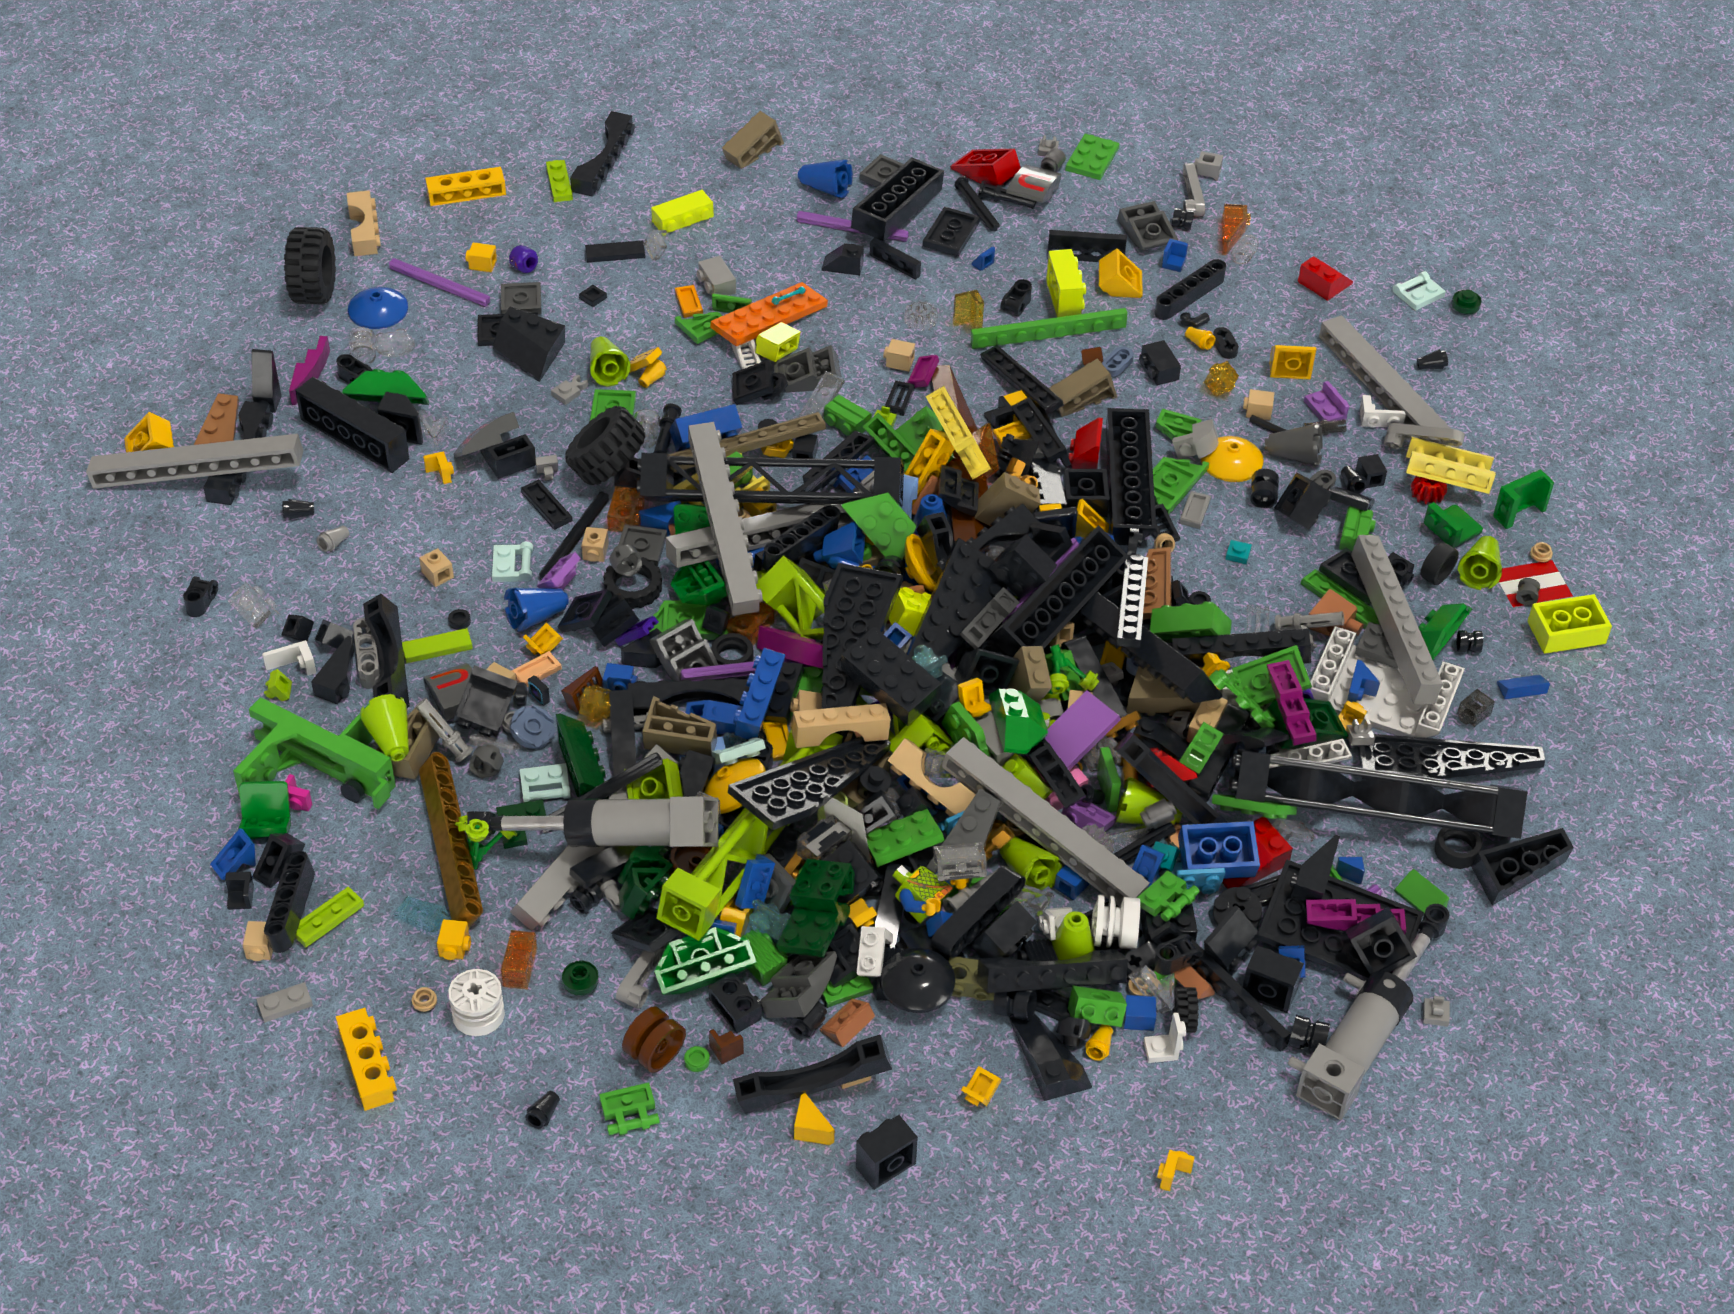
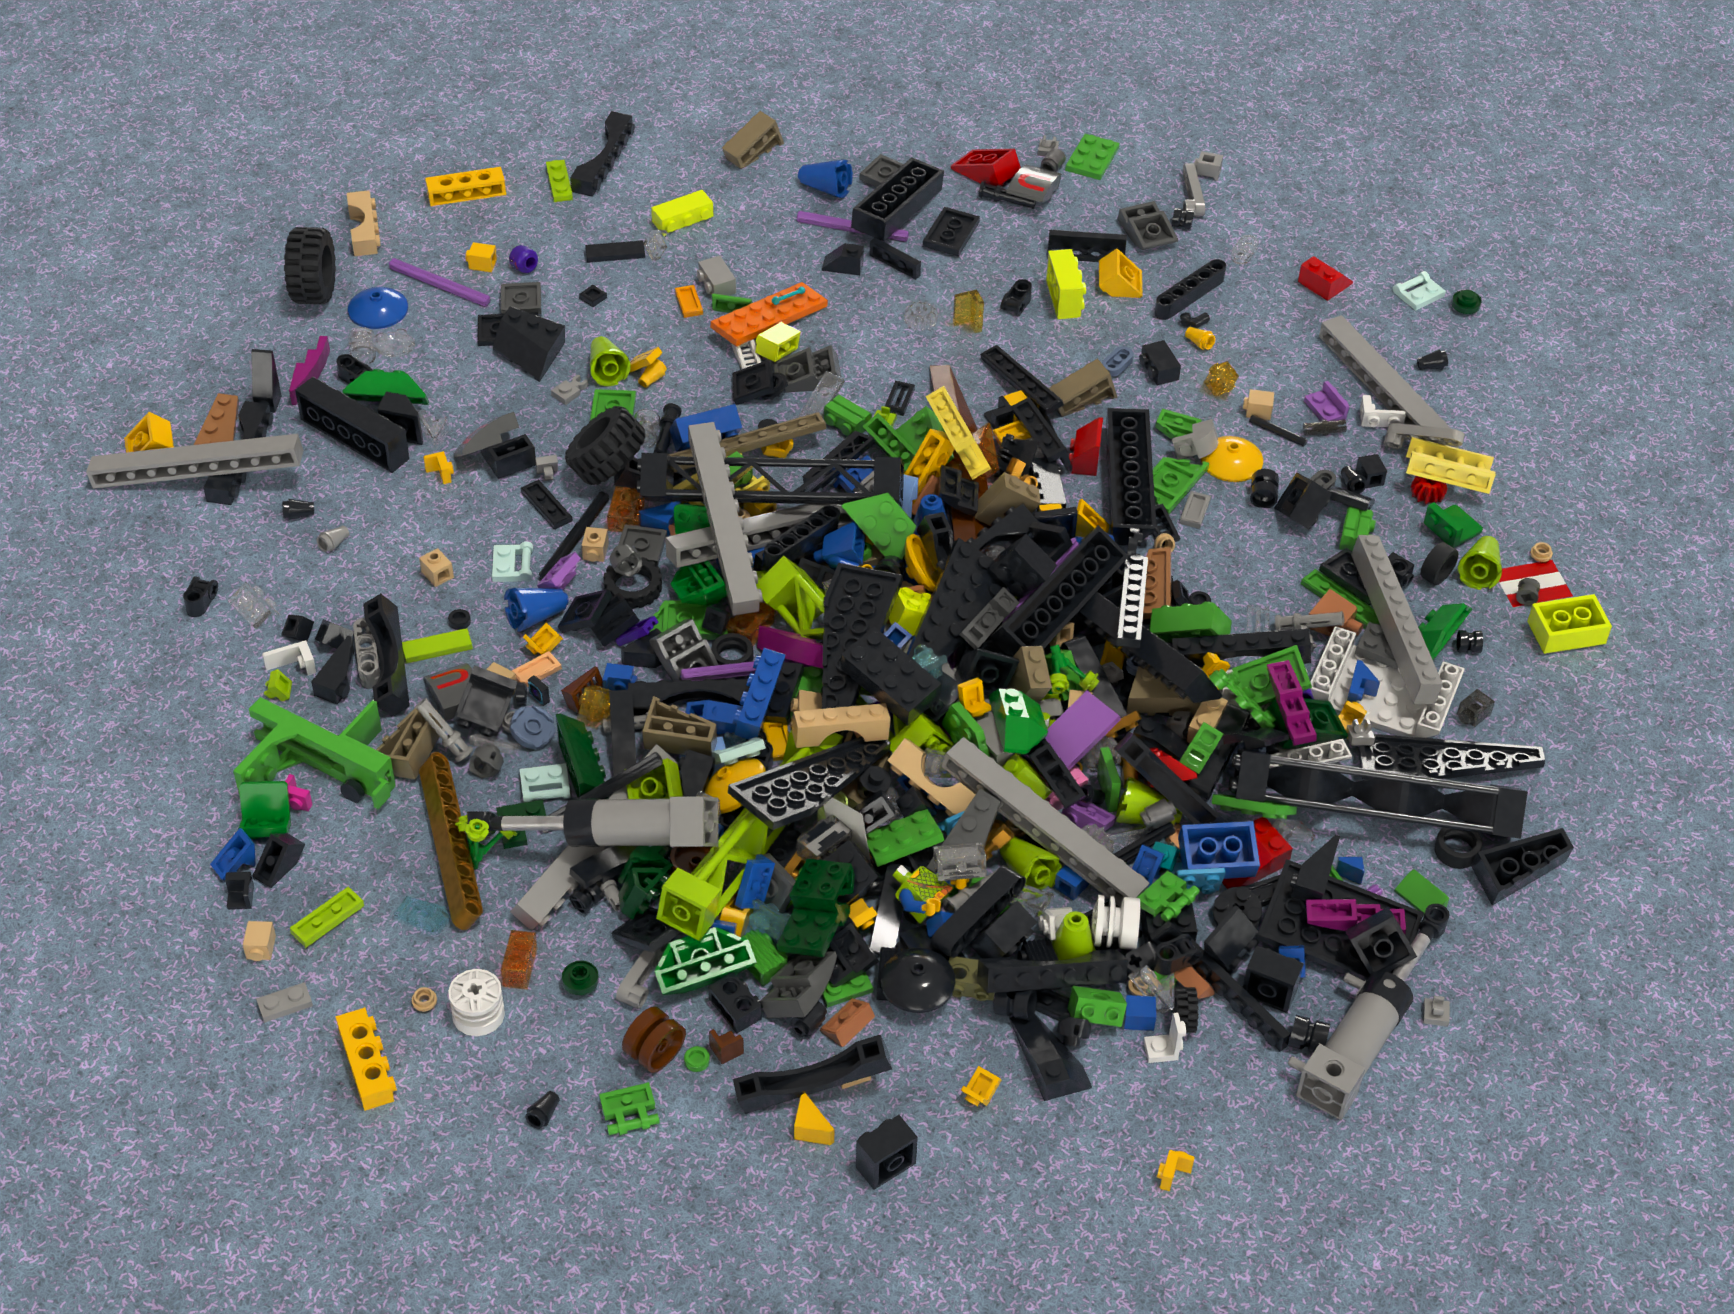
(289, 902): black beam -> none
(388, 725): lime cone -> none
(453, 939): yellow brick -> none
(699, 326): bright green wing -> none
(805, 447): black brick -> none
(872, 950): white bracket -> none
(899, 355): tan brick -> none
(923, 370): magenta tile -> none
(963, 185): black axle -> none
(984, 259): blue slope -> none
(1048, 328): bright green plate -> none
(1087, 485): black brick -> none
(1092, 354): reddish brown slope -> none
(1099, 1044): yellow cone -> none
(1175, 255): blue panel -> none
(1229, 341): black beam -> none
(1233, 225): clear orange slope -> none
(1238, 552): teal plate -> none
(1291, 361): yellow slope -> none
(1297, 444): dark grey cone -> none
(1521, 494): green panel -> none
(1523, 686): blue slope -> none

